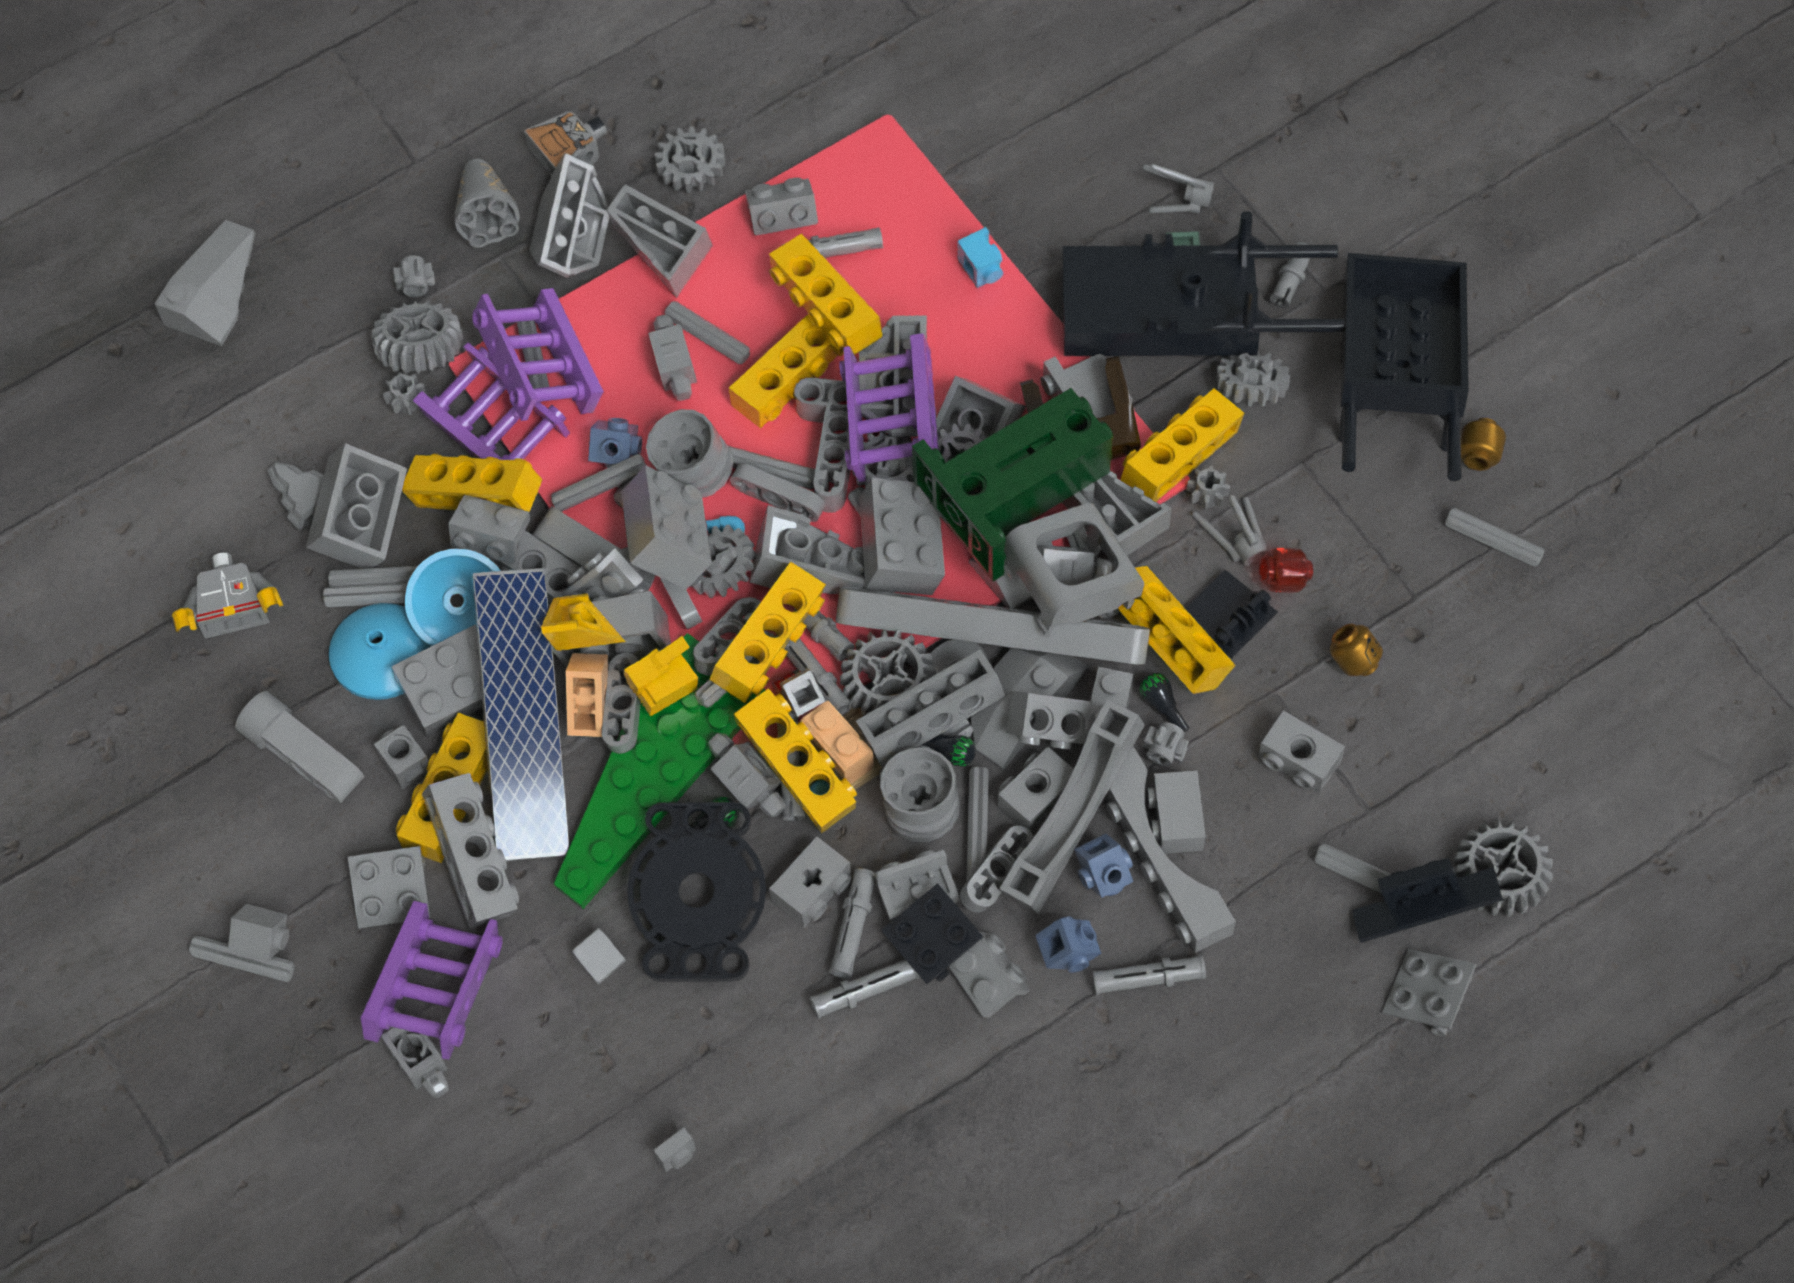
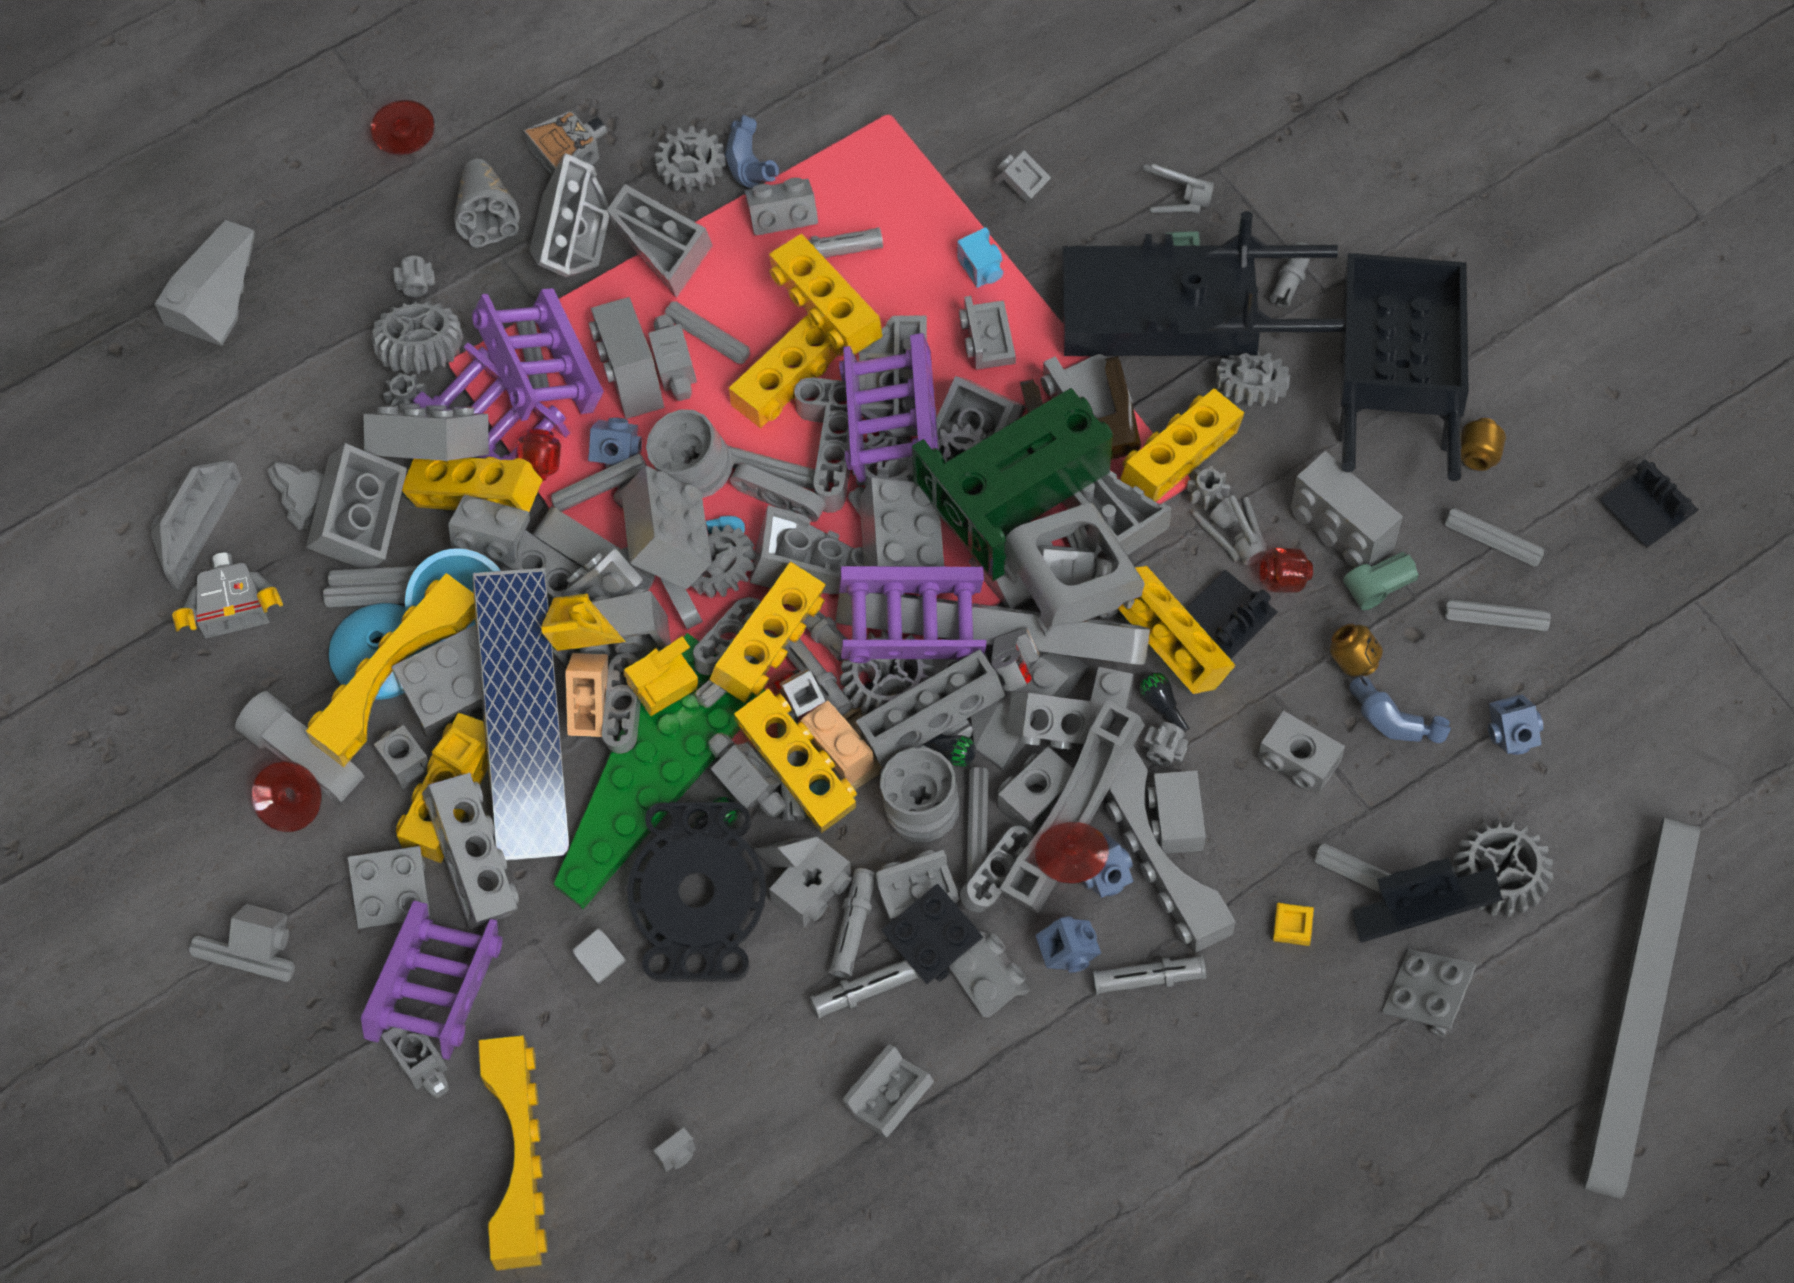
(191, 516): none -> light grey wedge
(275, 807): none -> clear red dish
(344, 723): none -> yellow arch
(399, 118): none -> clear red dish
(426, 432): none -> light grey brick
(457, 749): none -> yellow tile
(515, 1228): none -> yellow arch
(541, 451): none -> clear red head
(627, 357): none -> light grey wedge
(741, 160): none -> sand blue arm
(787, 852): none -> light grey slope
(887, 1091): none -> light grey bracket
(893, 583): none -> medium lavender fence
(989, 334): none -> light grey bracket
(1012, 658): none -> light grey leg
(1022, 175): none -> light grey bracket
(1075, 862): none -> clear red dish
(1224, 514): none -> light grey hinge
(1293, 924): none -> yellow tile
(1345, 512): none -> light grey brick
(1372, 584): none -> sand green piece
(1389, 720): none -> sand blue arm
(1497, 615): none -> light grey axle
(1515, 724): none -> sand blue brick
(1641, 1009): none -> light grey beam
(1649, 504): none -> black hinge

